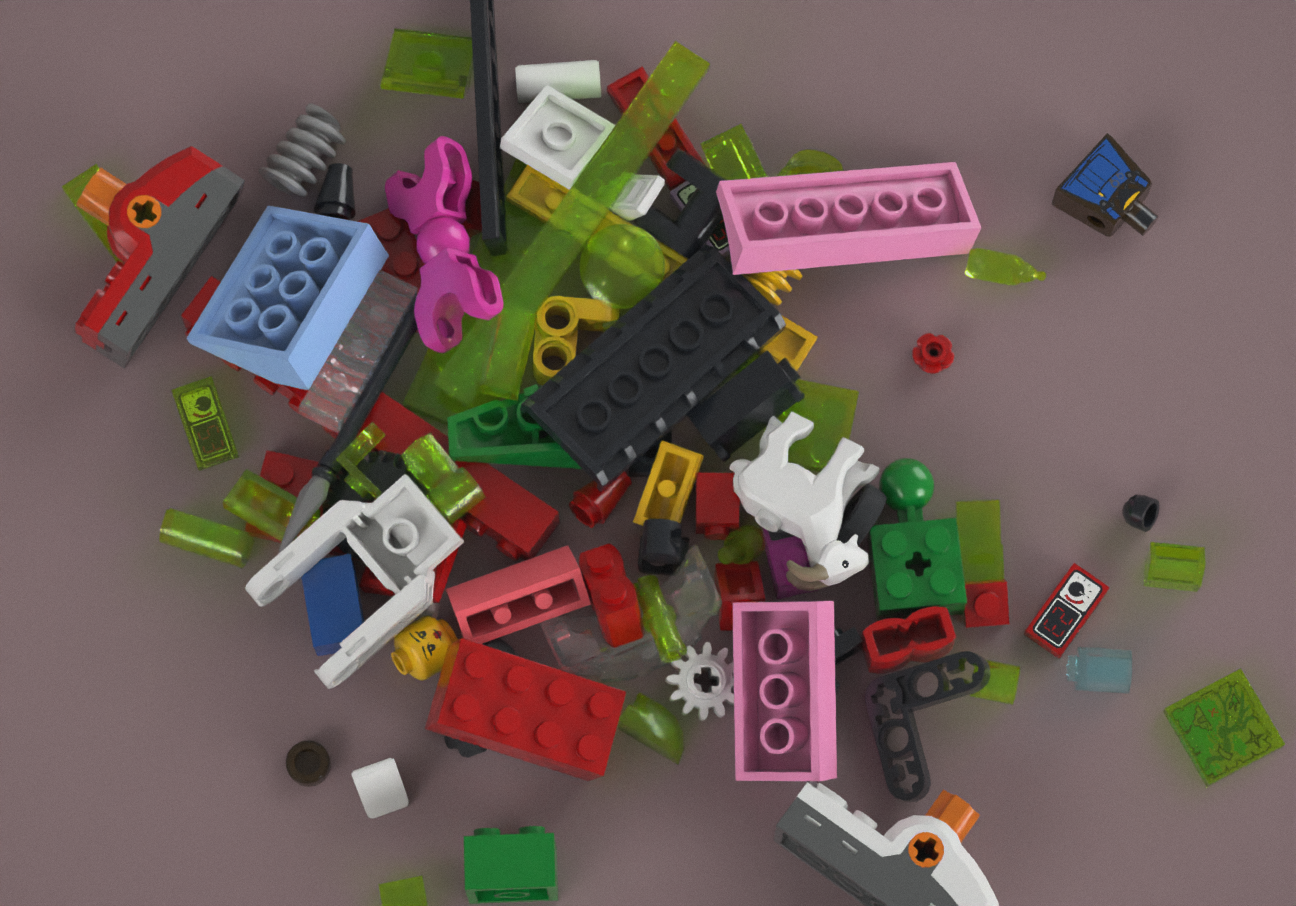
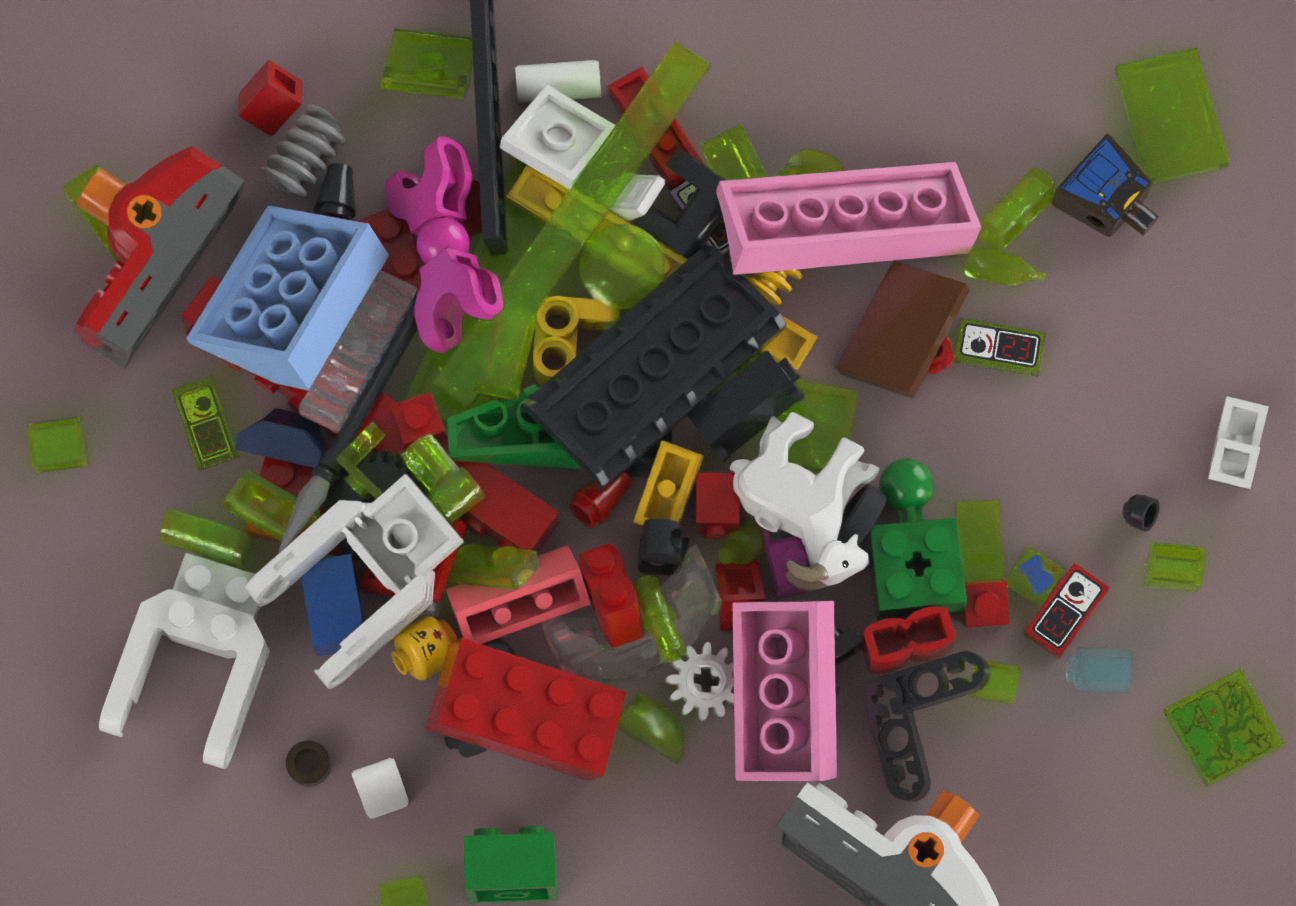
(57, 444): none -> clear neon green piece
(204, 612): none -> white plate
(270, 98): none -> red panel
(284, 437): none -> dark blue slope
(417, 418): none -> red plate
(493, 566): none -> clear neon green plate
(903, 329): none -> reddish brown tile
(999, 347): none -> tile
(1016, 209): none -> clear neon green brick
(1034, 576): none -> clear neon green tile
(1172, 115): none -> clear neon green tile
(1237, 442): none -> white slope

